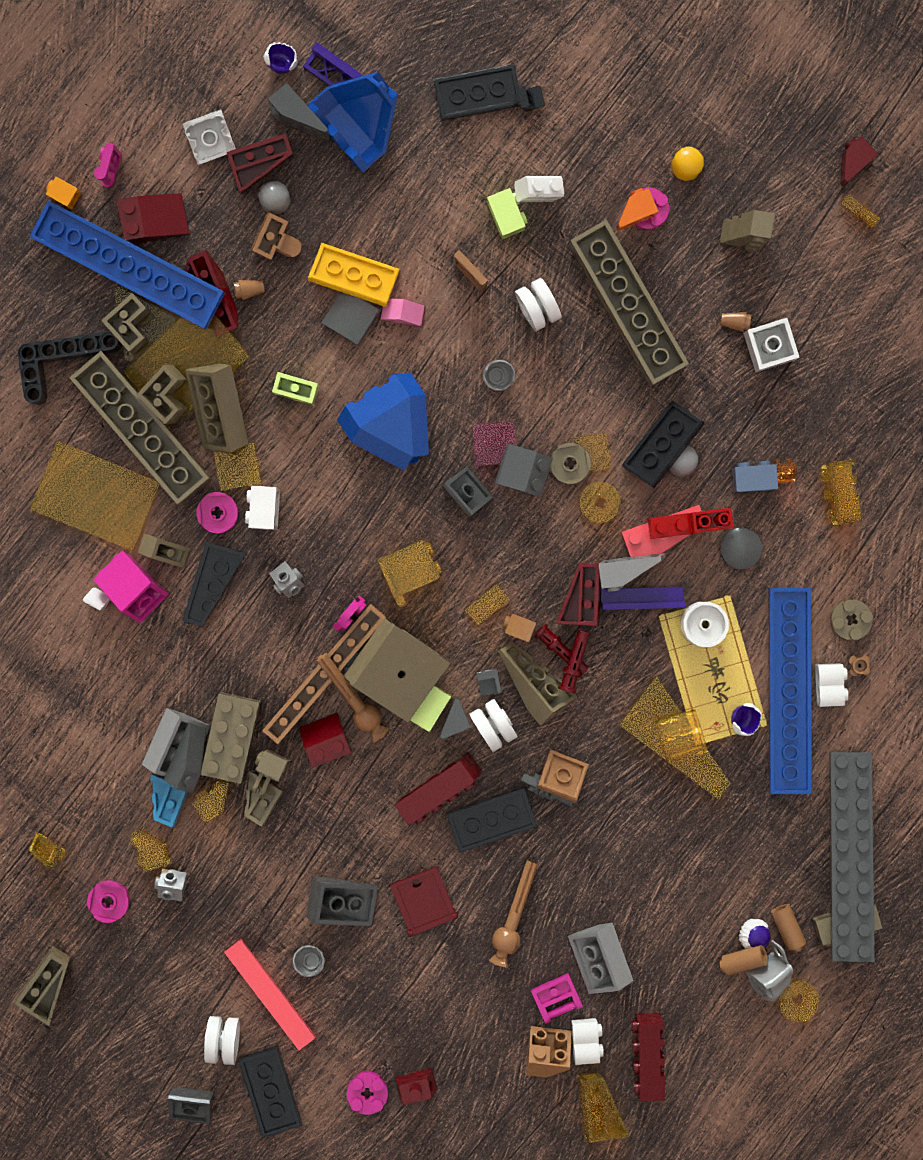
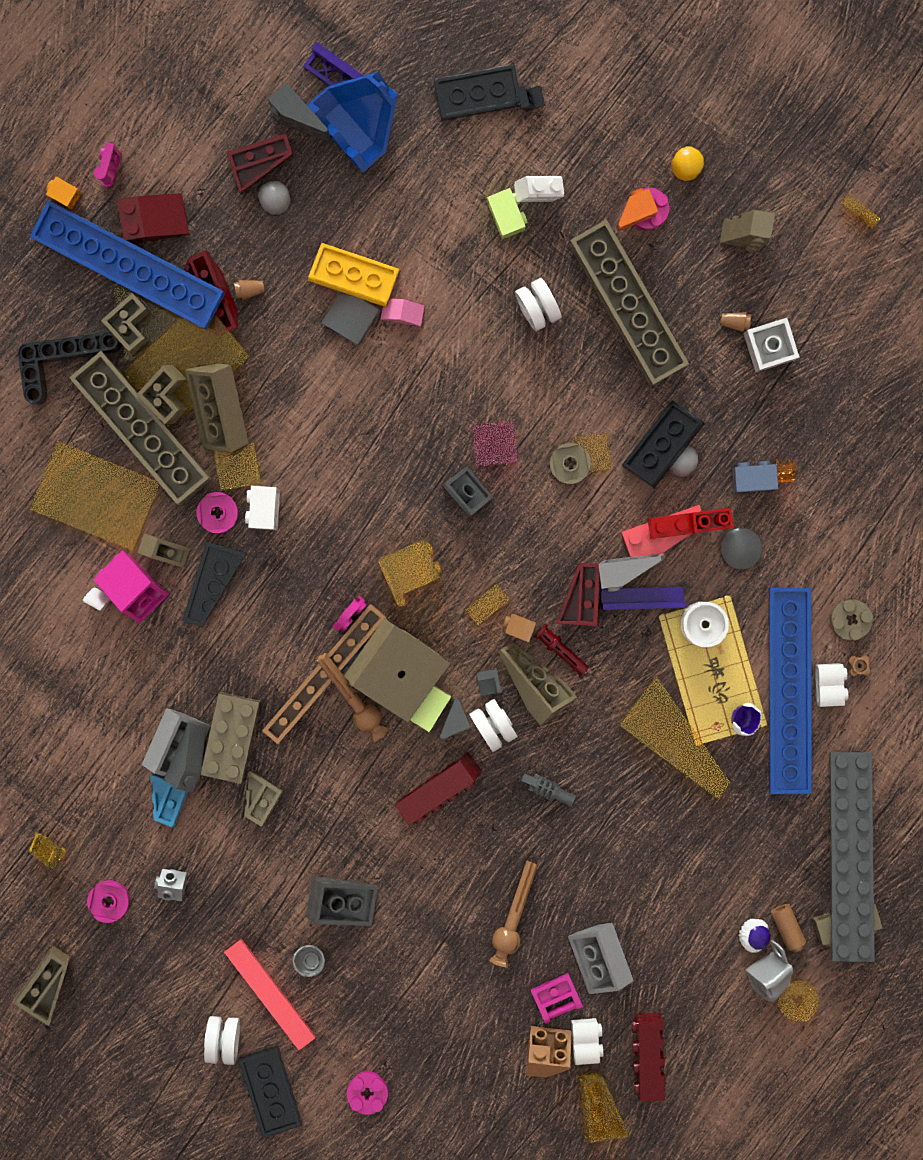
(151, 850): clear yellow slope -> none
(190, 1105): dark grey slope -> none
(209, 137): white slope -> none
(212, 803): clear yellow slope -> none
(271, 765): dark tan brick -> none
(272, 239): medium nougat brick -> none
(280, 58): dark purple hair -> none
(287, 579): light grey brick -> none
(295, 388): yellowish green brick -> none
(325, 740): dark red slope -> none
(390, 421): blue panel -> none
(416, 1086): dark red torso -> none
(423, 905): dark red container -> none
(470, 271): medium nougat tile -> none
(491, 819): black tile -> none
(498, 375): light grey hair -> none
(523, 470): dark grey slope -> none
(562, 776): medium nougat tile -> none
(571, 674): dark red pin -> none
(610, 507): clear yellow plate -> none
(681, 736): clear yellow slope -> none
(744, 960): medium nougat brick -> none
(841, 492): clear yellow wedge -> none
(855, 158): dark red slope -> none

